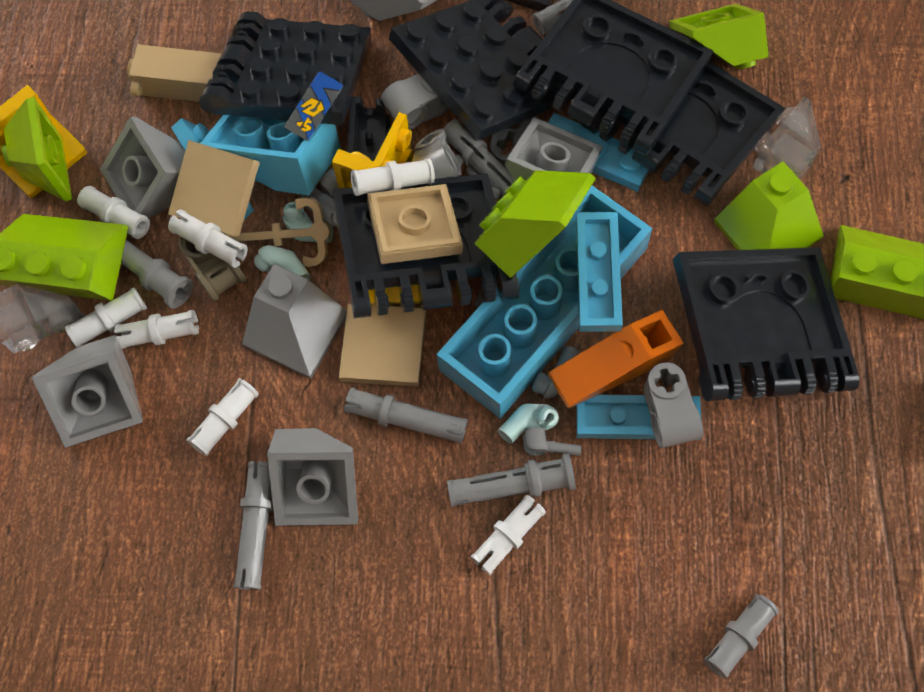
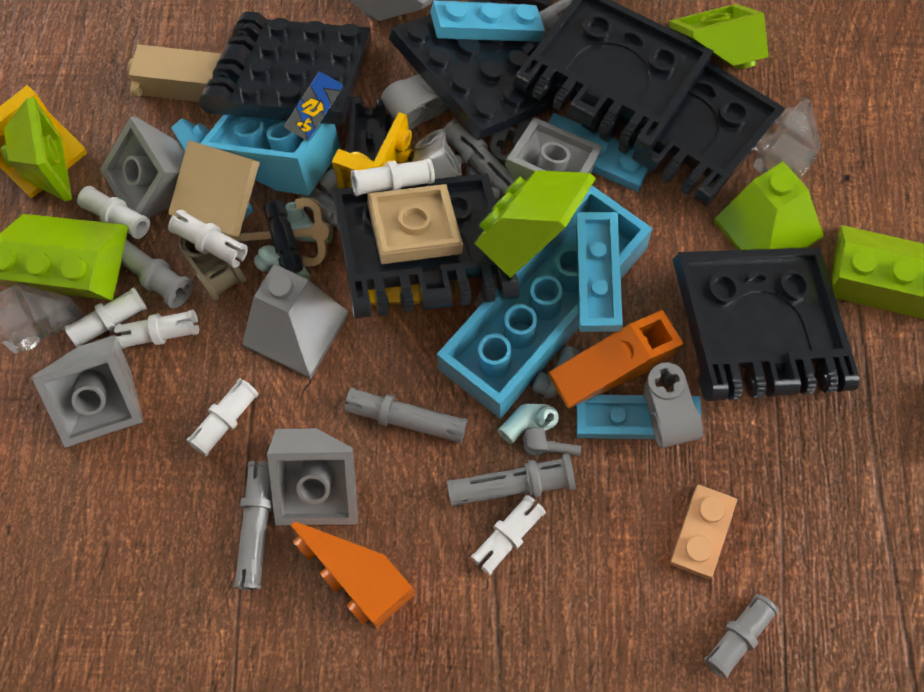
(282, 236): none -> black axle
(363, 573): none -> orange slope
(383, 347): tan tile -> none
(487, 21): none -> medium azure plate
(703, 532): none -> light nougat plate

